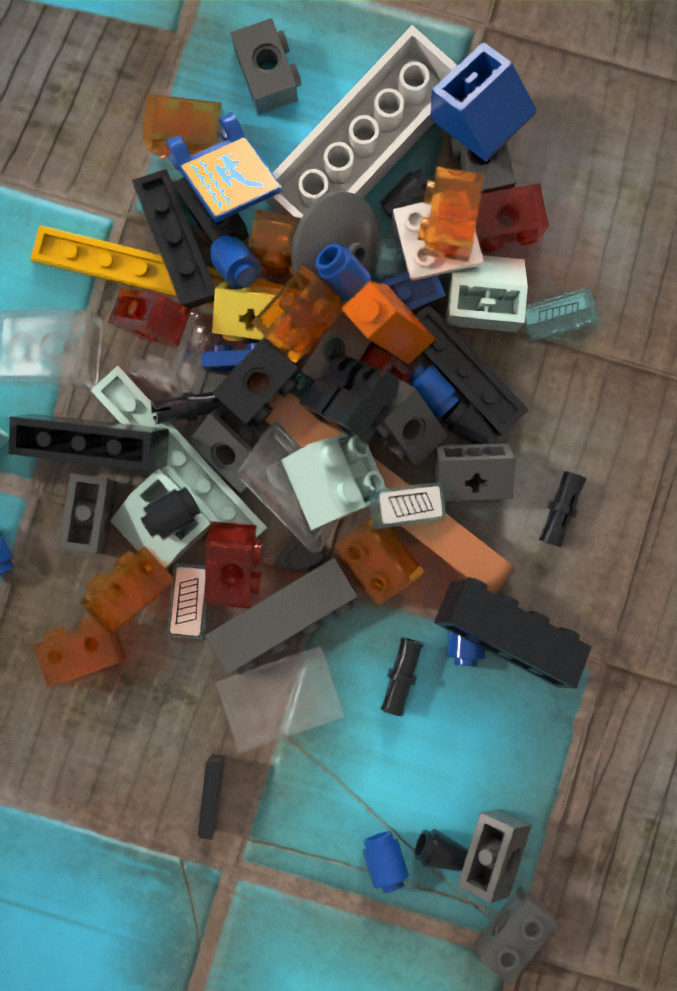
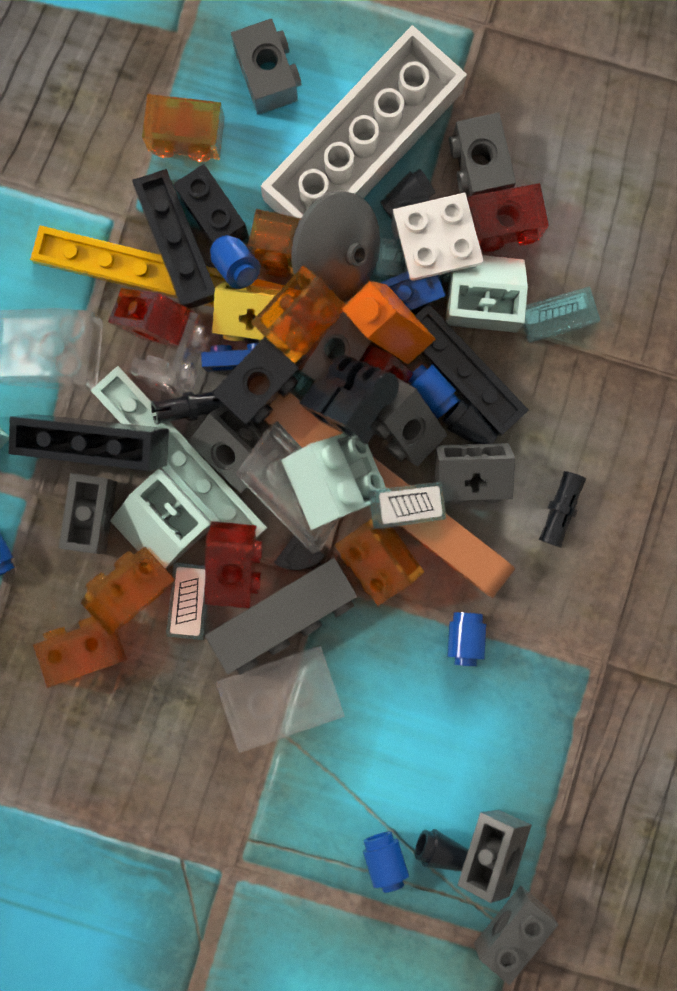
(170, 513): black brick -> none
(211, 796): black tile -> none
(227, 174): flag -> none
(342, 271): blue brick -> none
(401, 676): black pin -> none
(453, 214): clear orange brick -> none
(482, 102): blue slope -> none
(513, 633): black brick -> none

